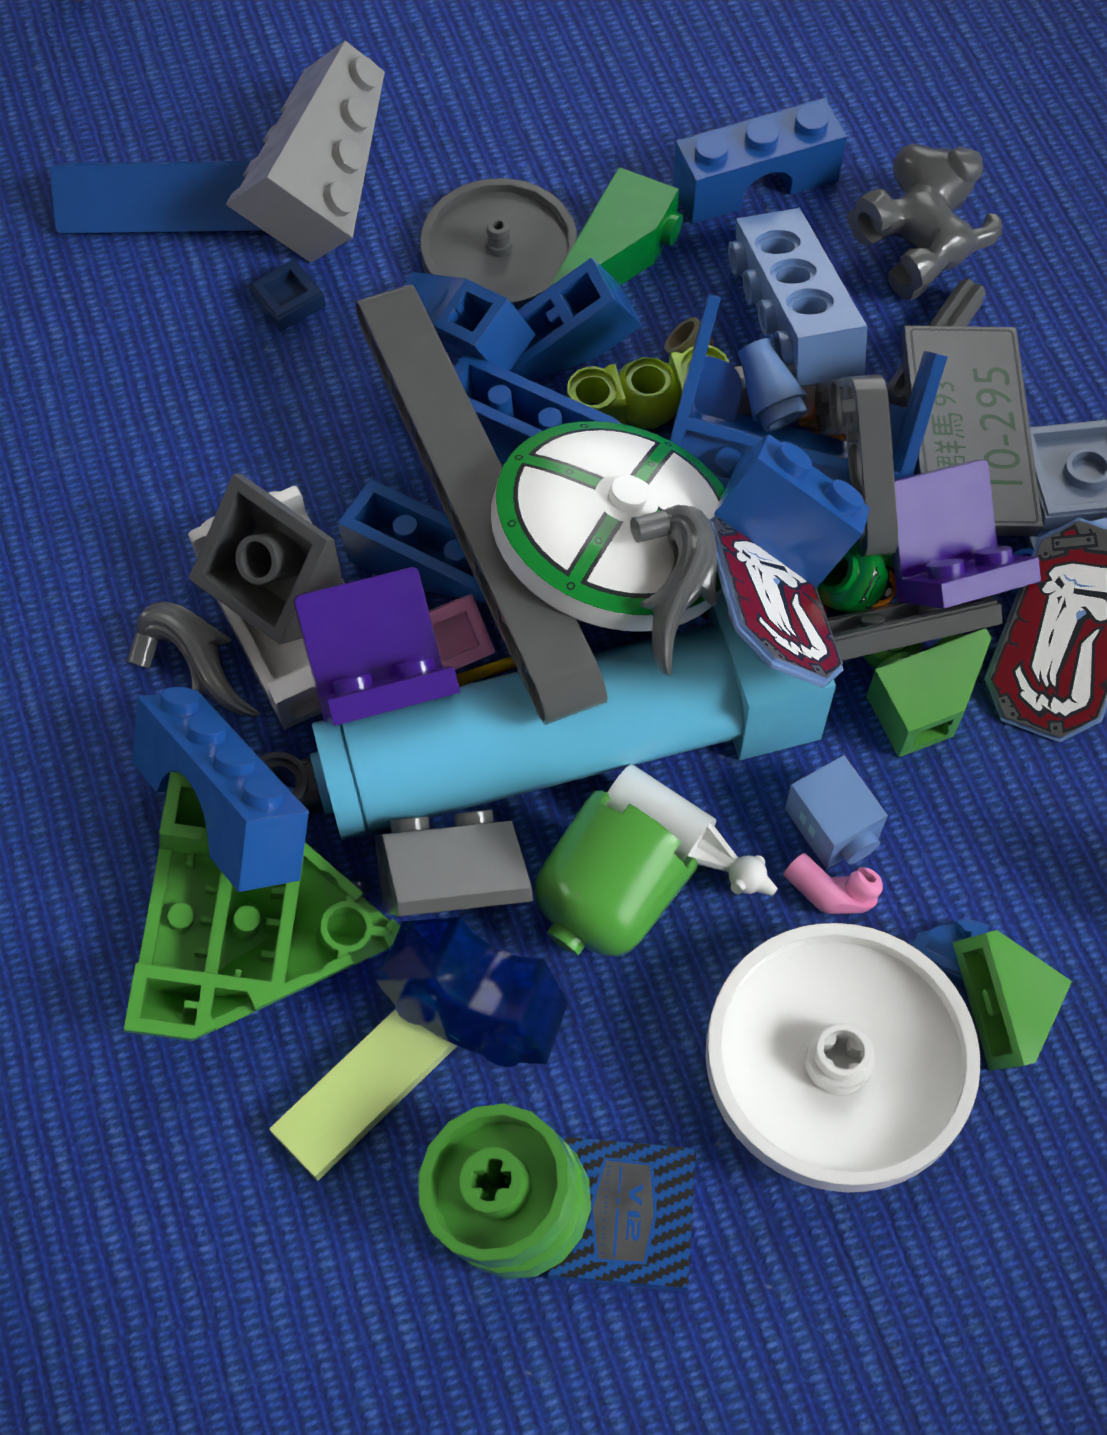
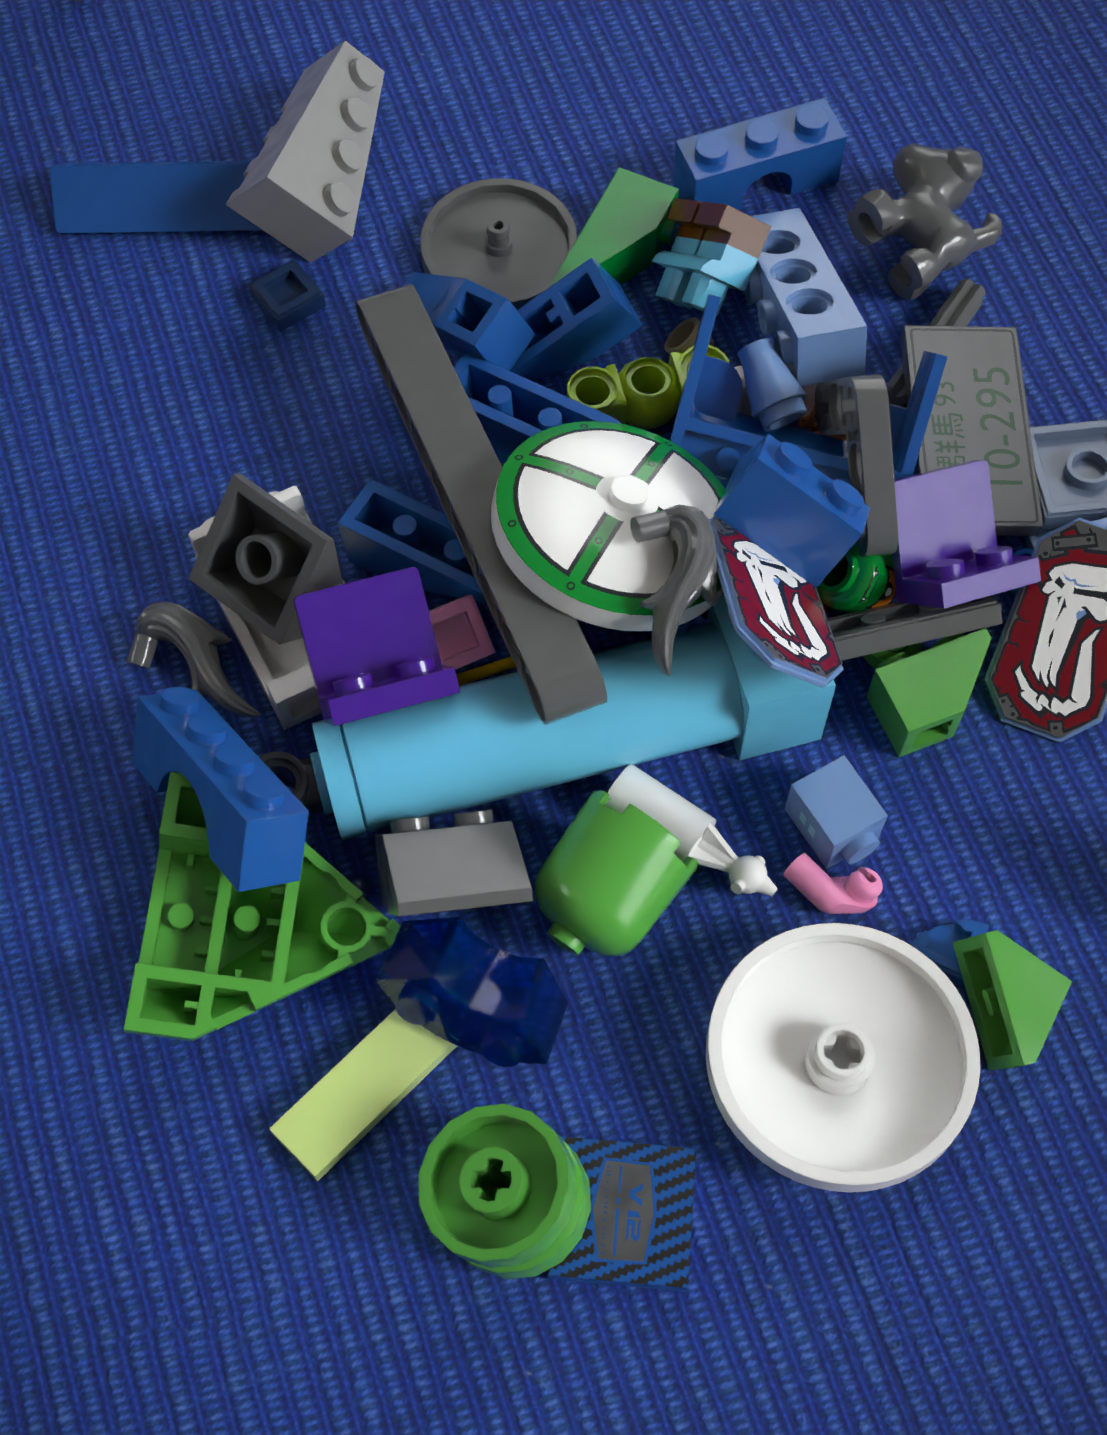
(710, 253): none -> hips

